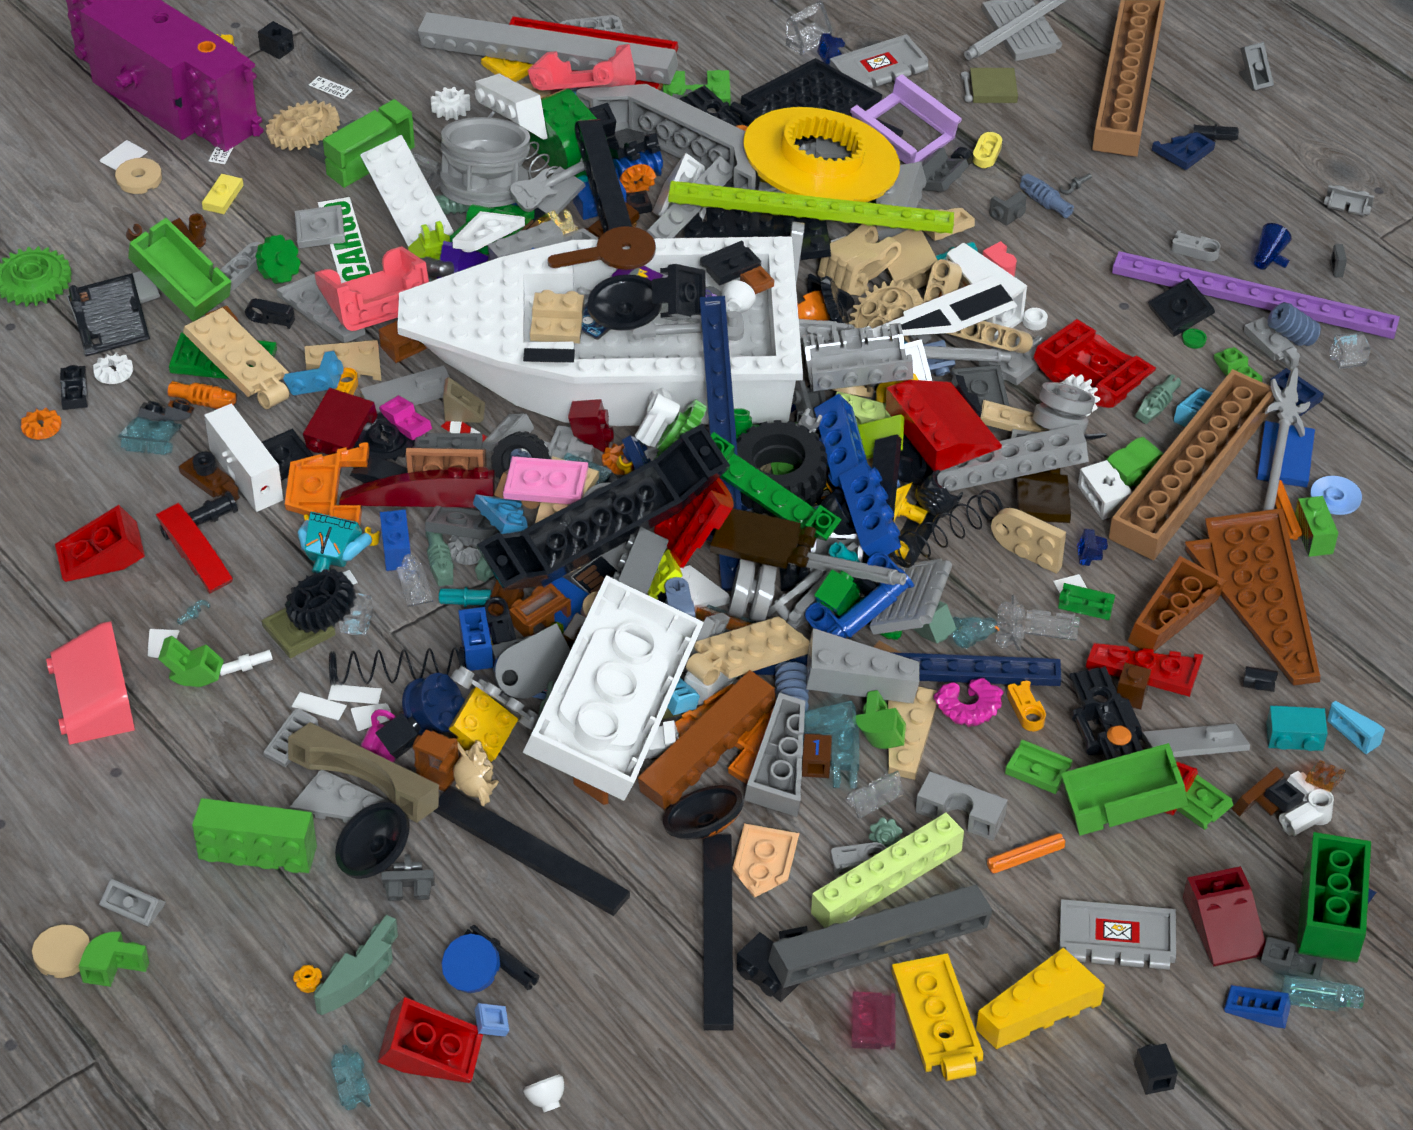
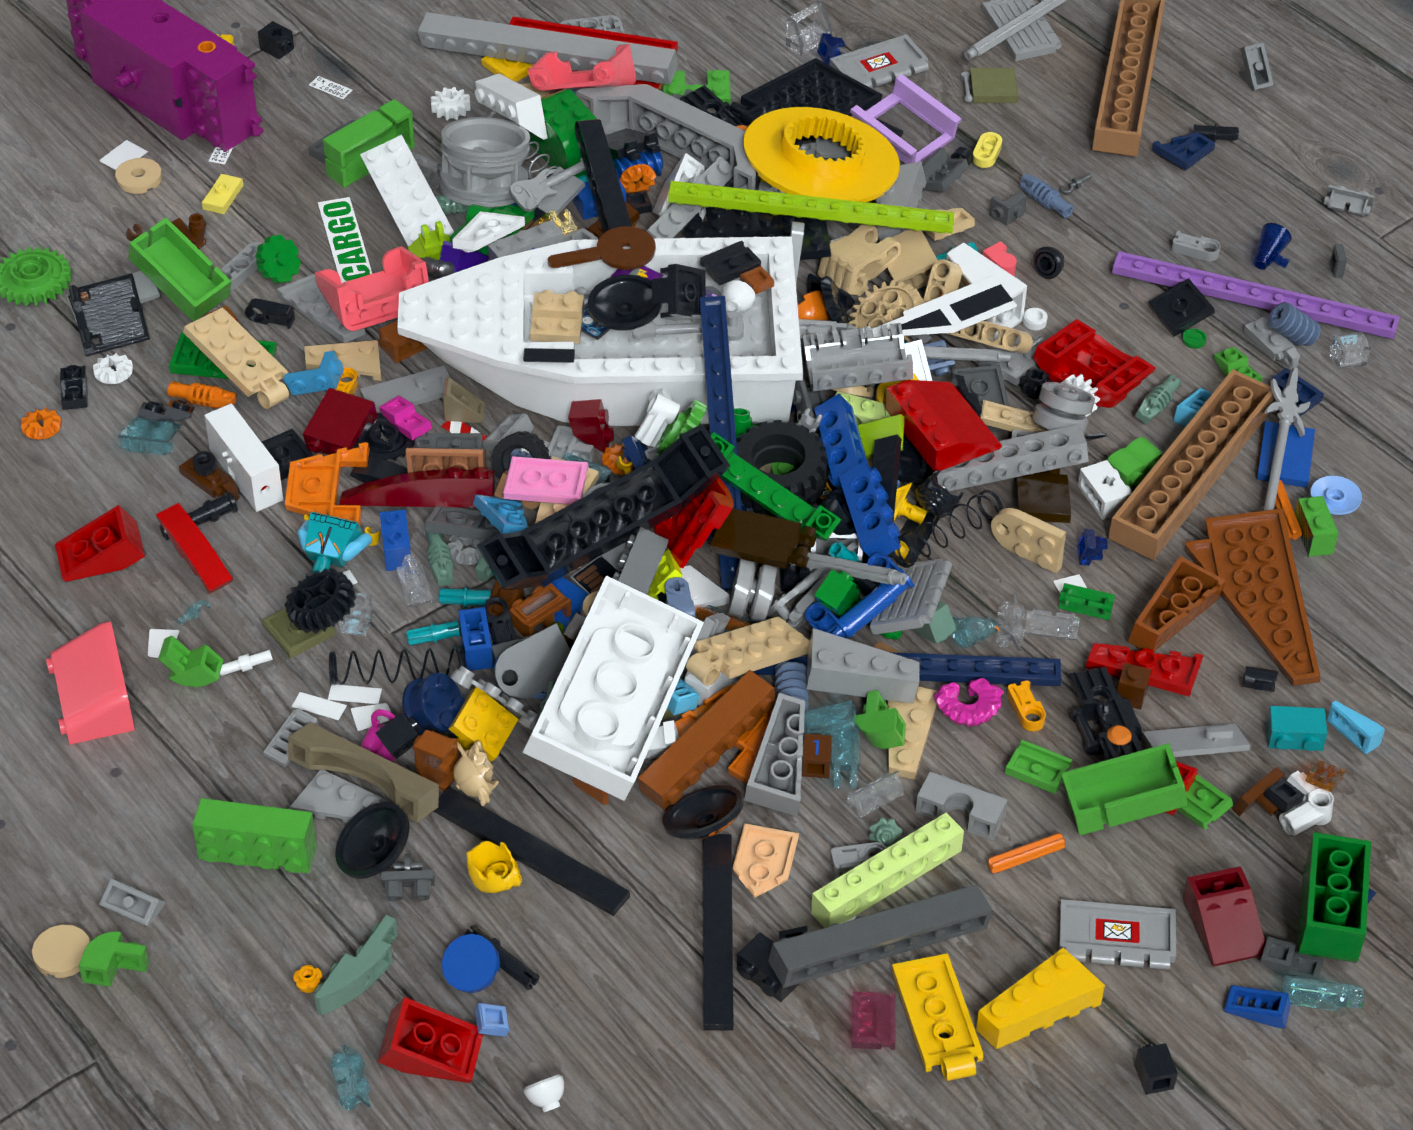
(302, 125): tan gear -> none
(319, 226): light grey tile -> none
(433, 633): none -> teal axle
(492, 868): none -> yellow hair
(607, 118): black brick -> none
(1033, 382): none -> black gear
(1048, 262): none -> black brick

